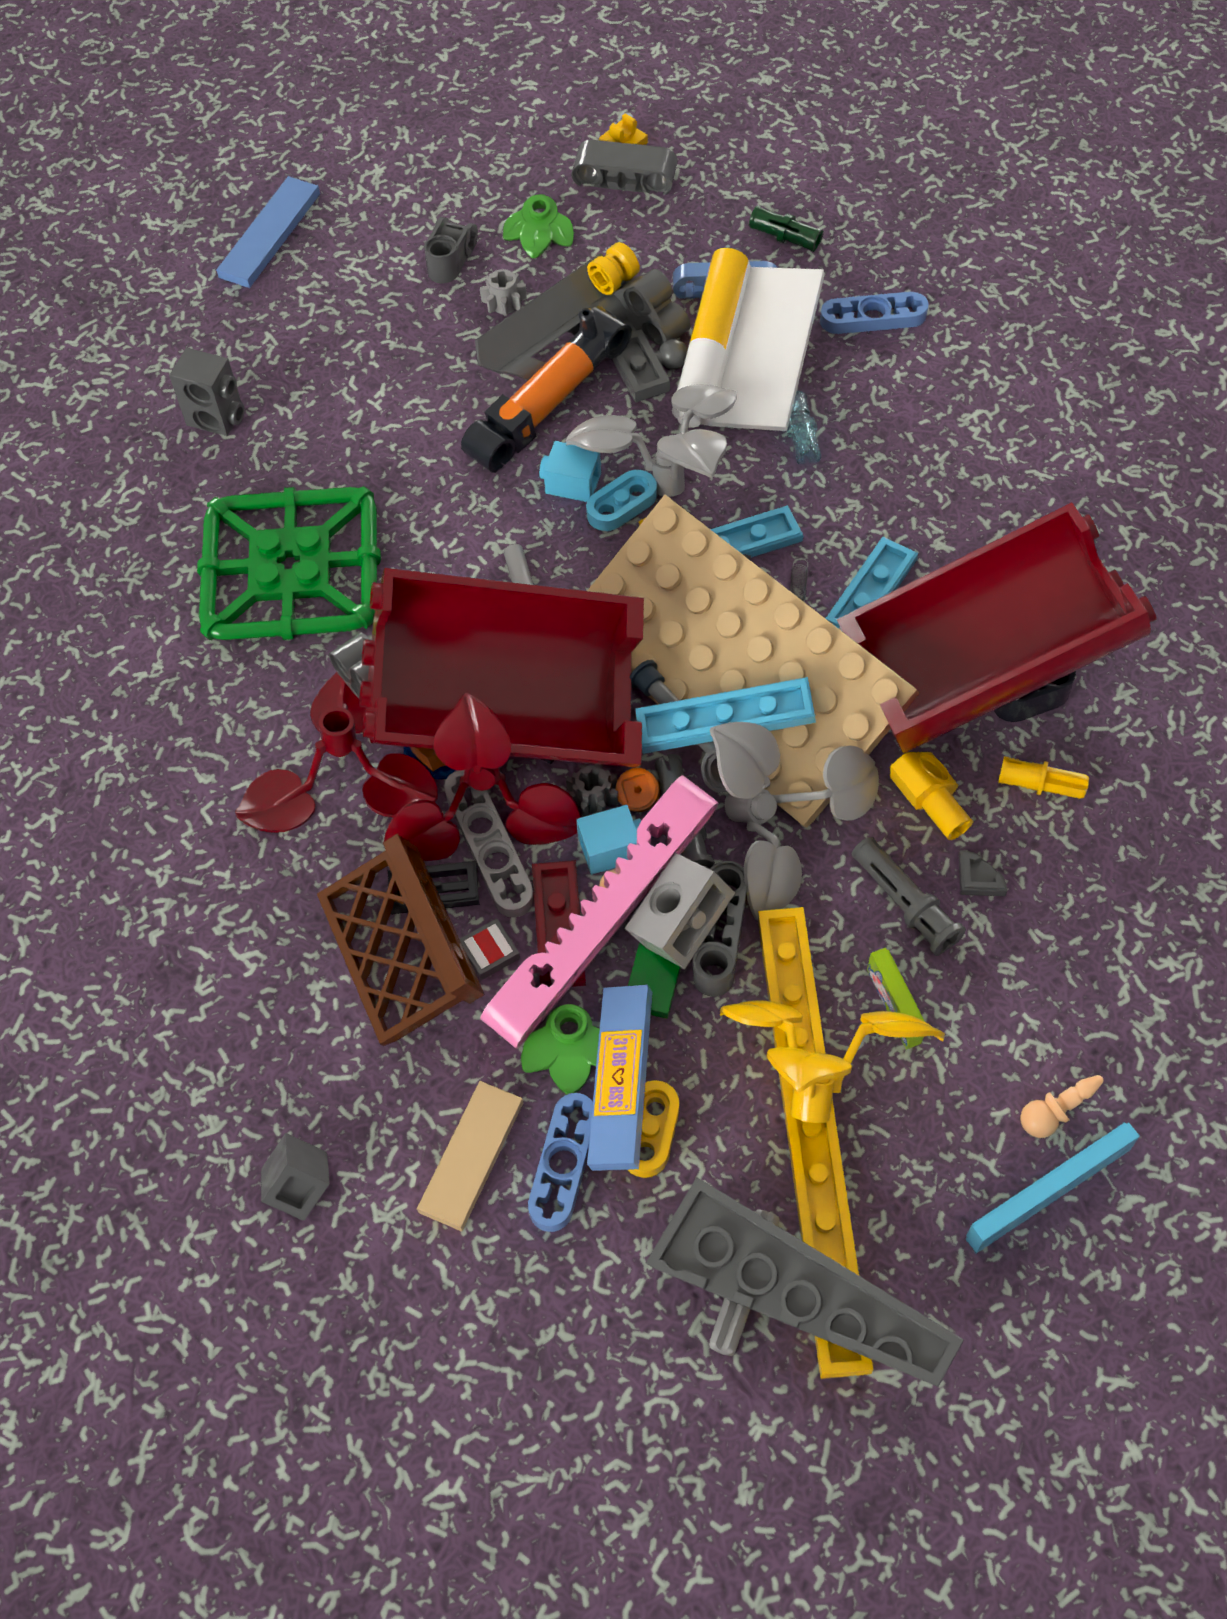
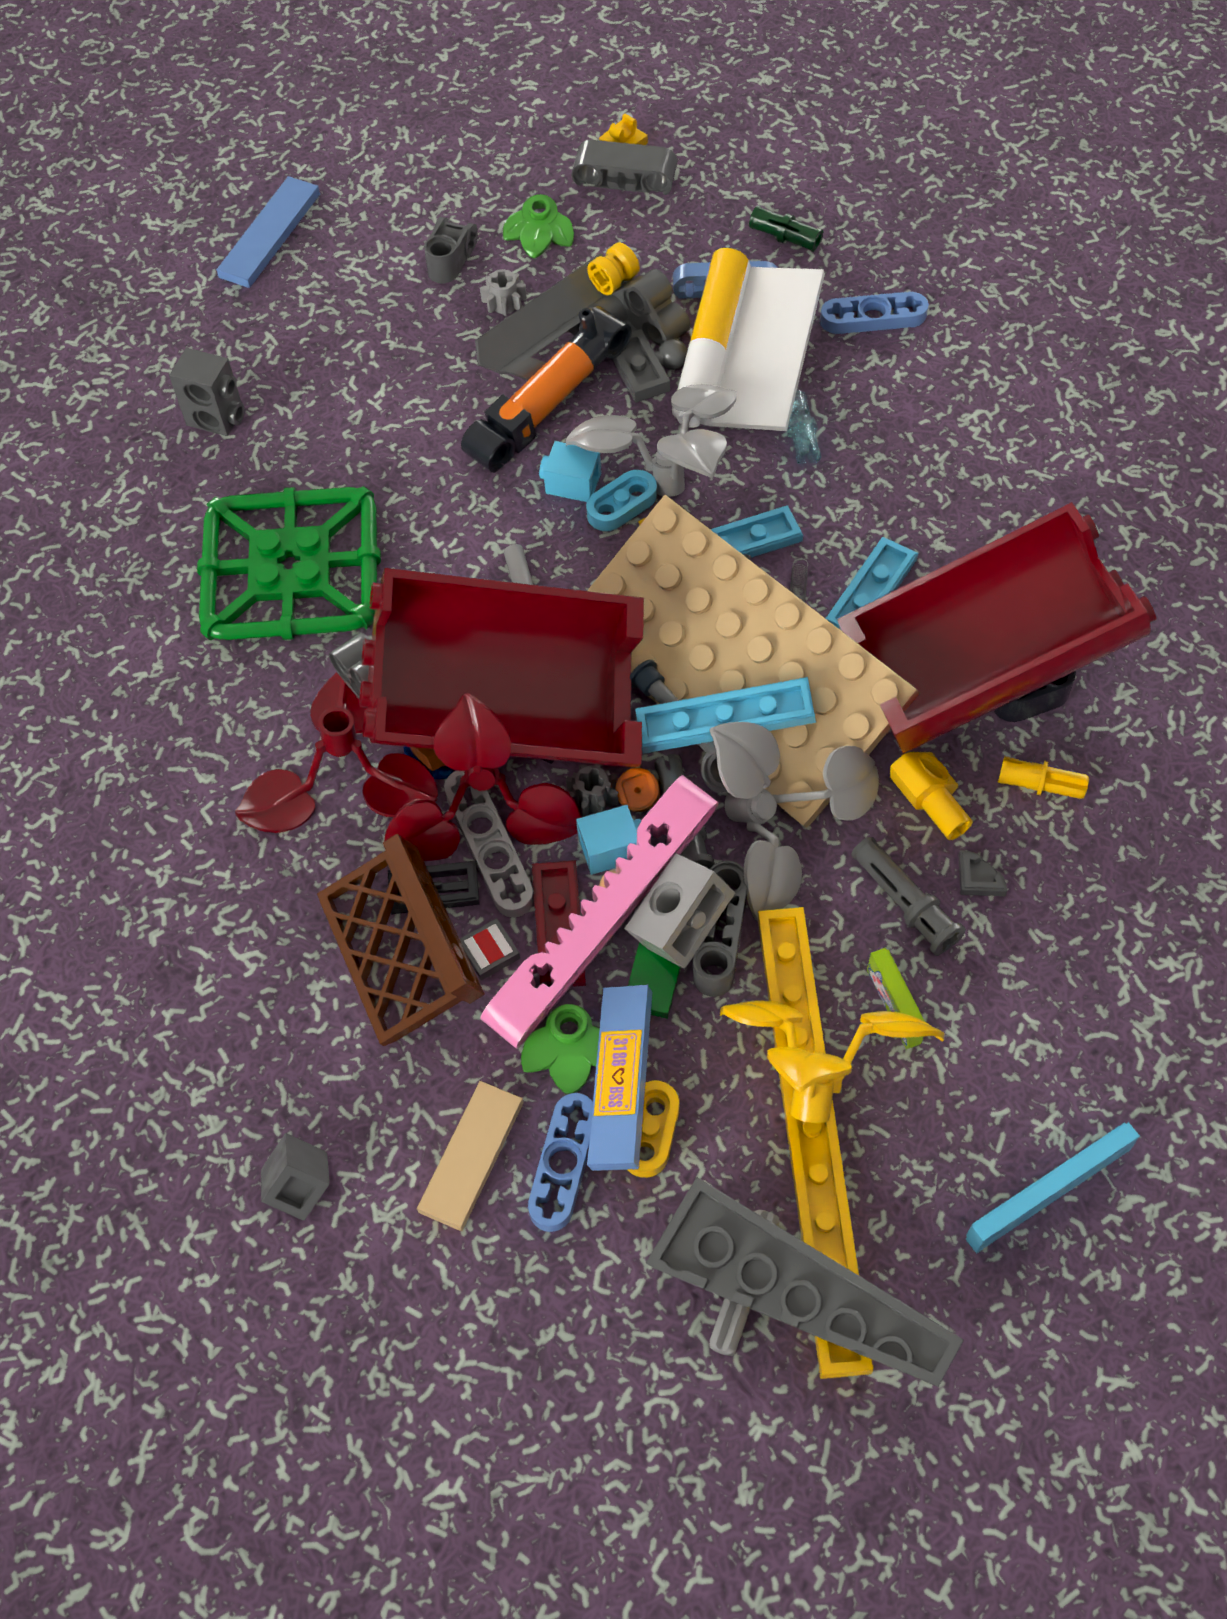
(1042, 1117): light nougat bar -> none

